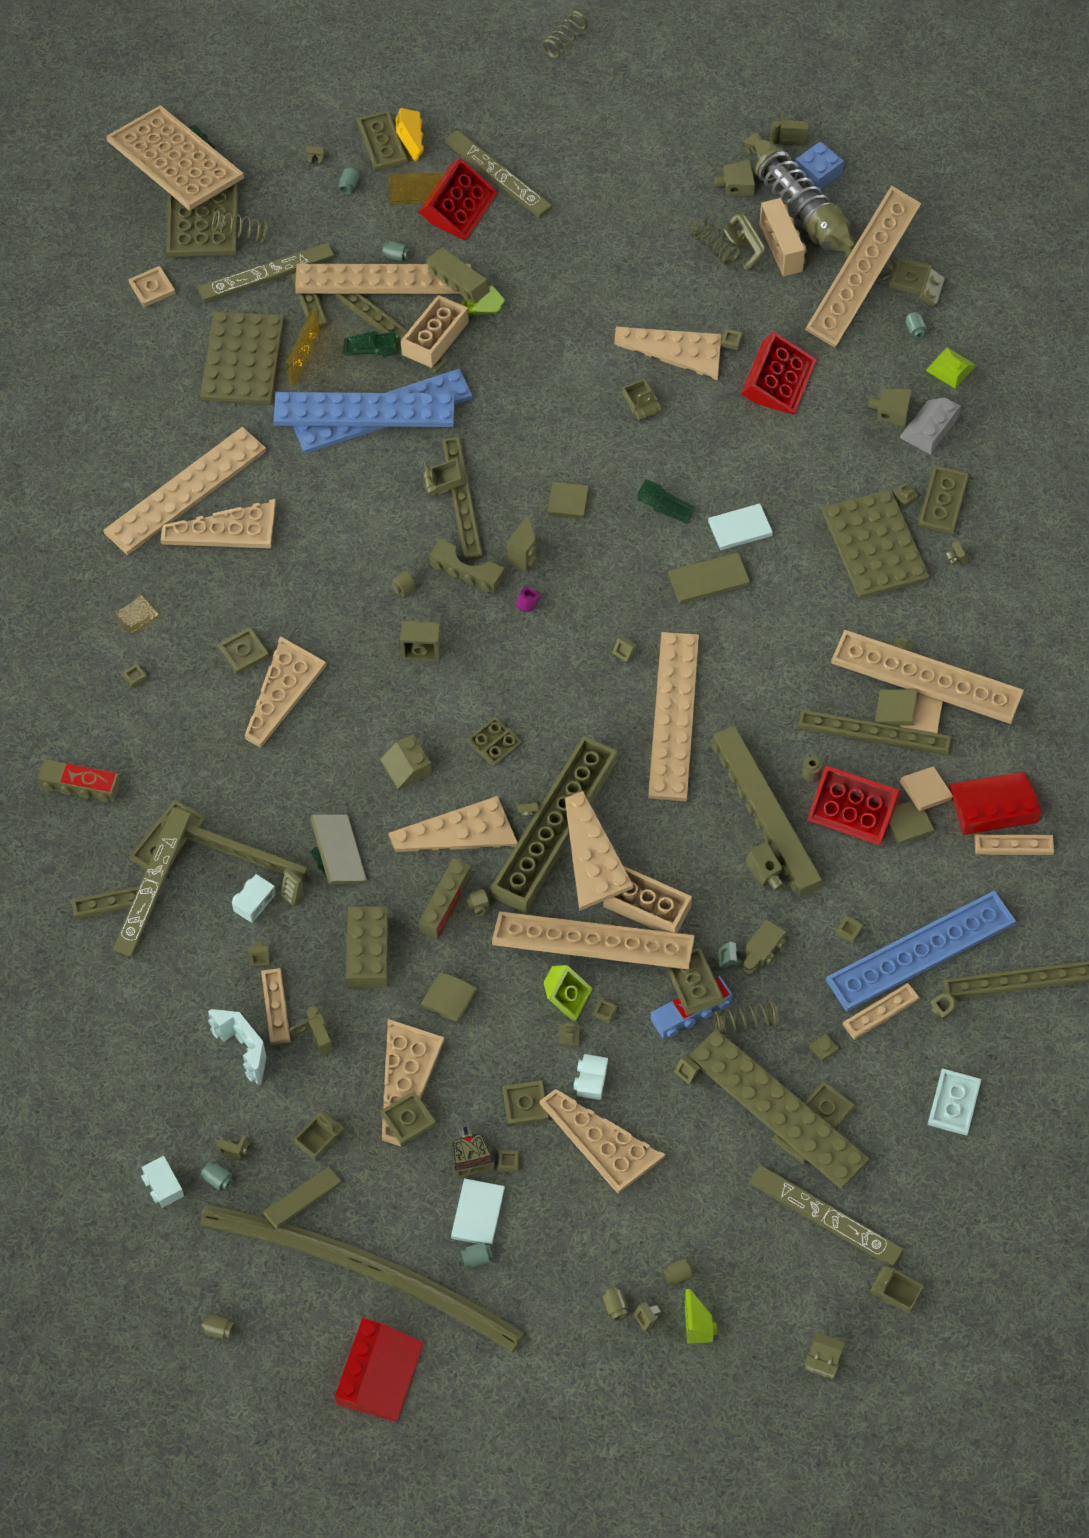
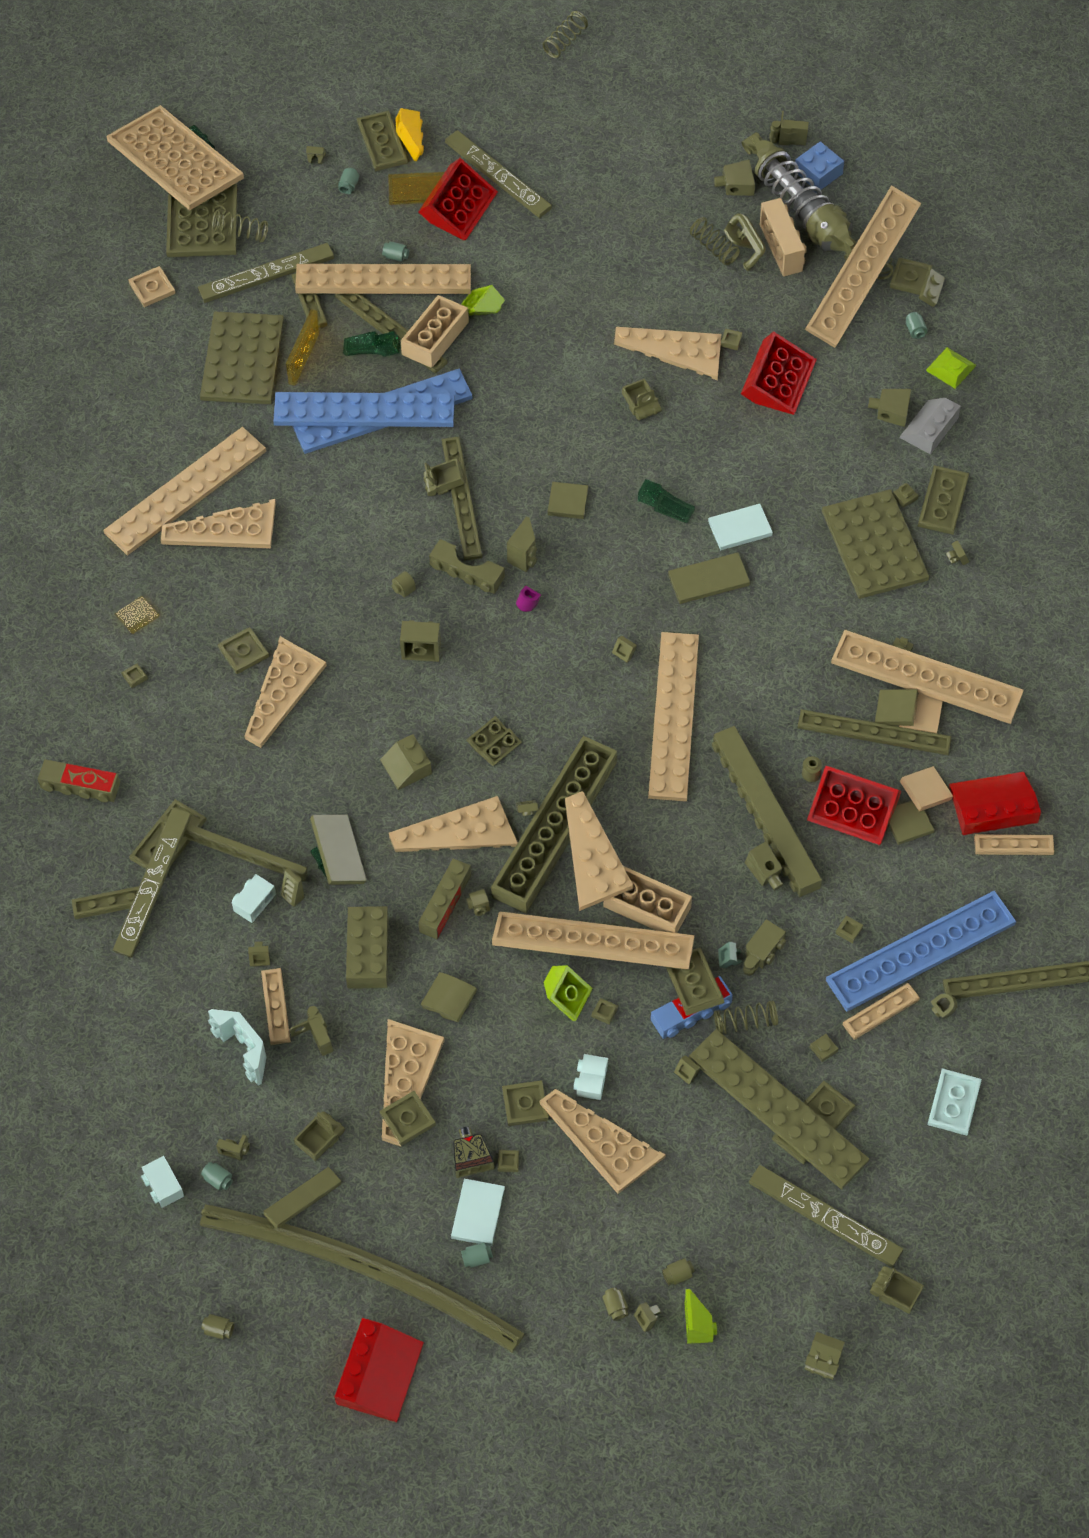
(458, 275): olive brick -> none
(569, 1034): olive tile -> none

